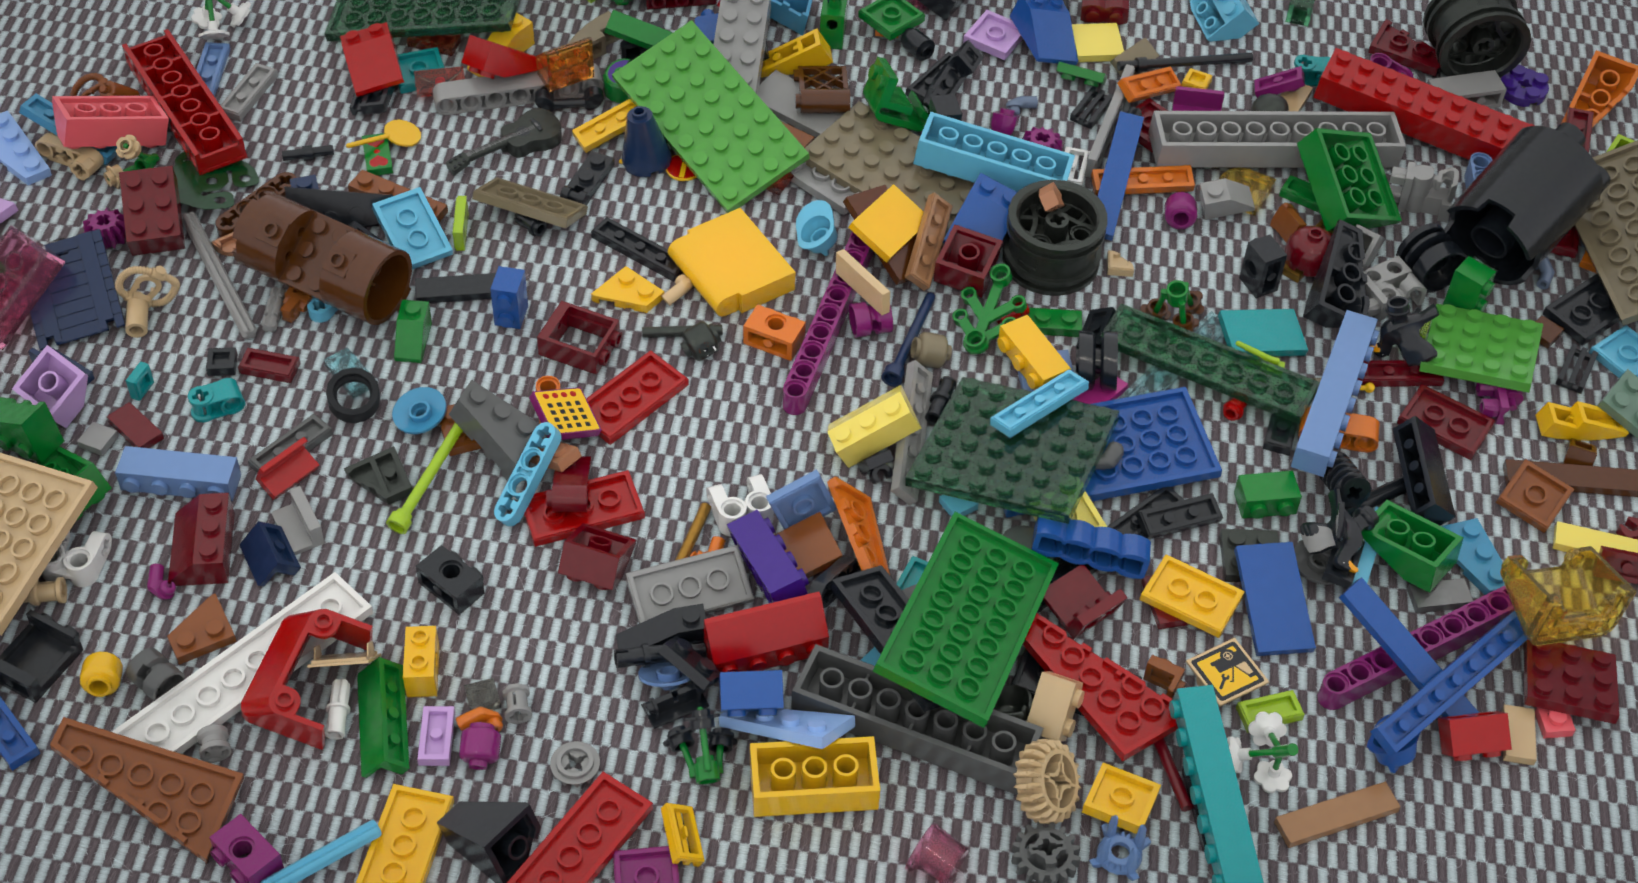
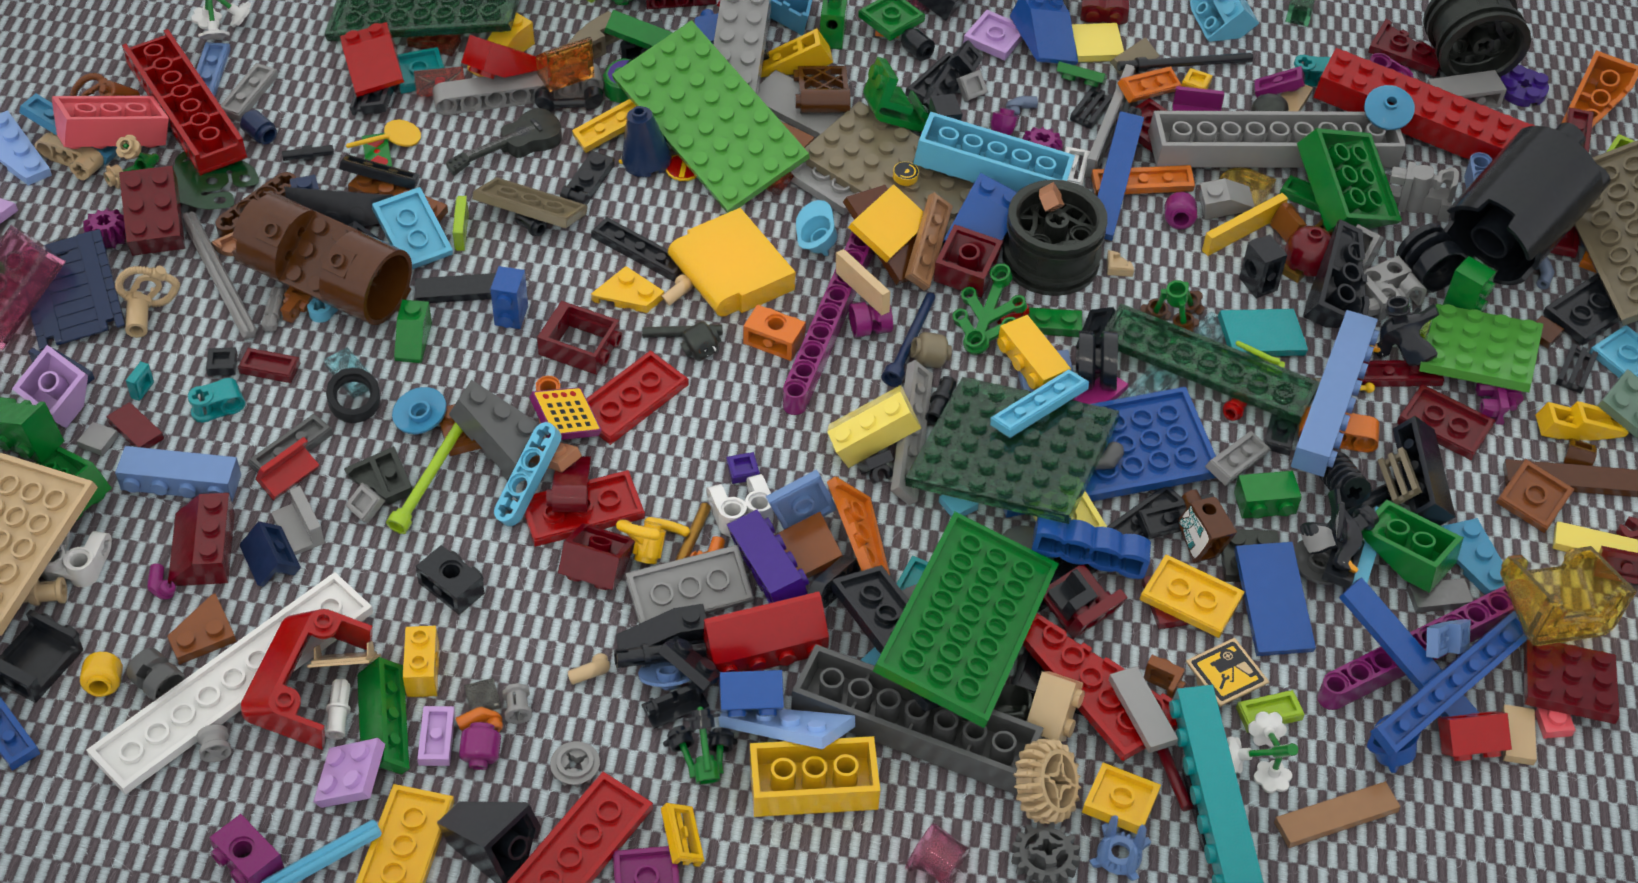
(165, 787): dark orange wing -> none
(258, 127): none -> dark blue brick
(349, 773): none -> lavender plate
(365, 503): none -> light grey tile
(379, 171): none -> black tile
(598, 666): none -> tan arm
(650, 537): none -> yellow piece
(742, 467): none -> dark purple tile
(905, 173): none -> tile
(972, 85): none -> light grey tile
(1072, 594): none -> black panel
(1143, 709): none -> light grey tile
(1205, 526): none -> reddish brown torso
(1238, 458): none -> light grey tile
(1242, 225): none -> yellow tile
(1385, 115): none -> dark azure dish
(1393, 460): none -> dark tan tile
(1448, 638): none -> medium blue slope

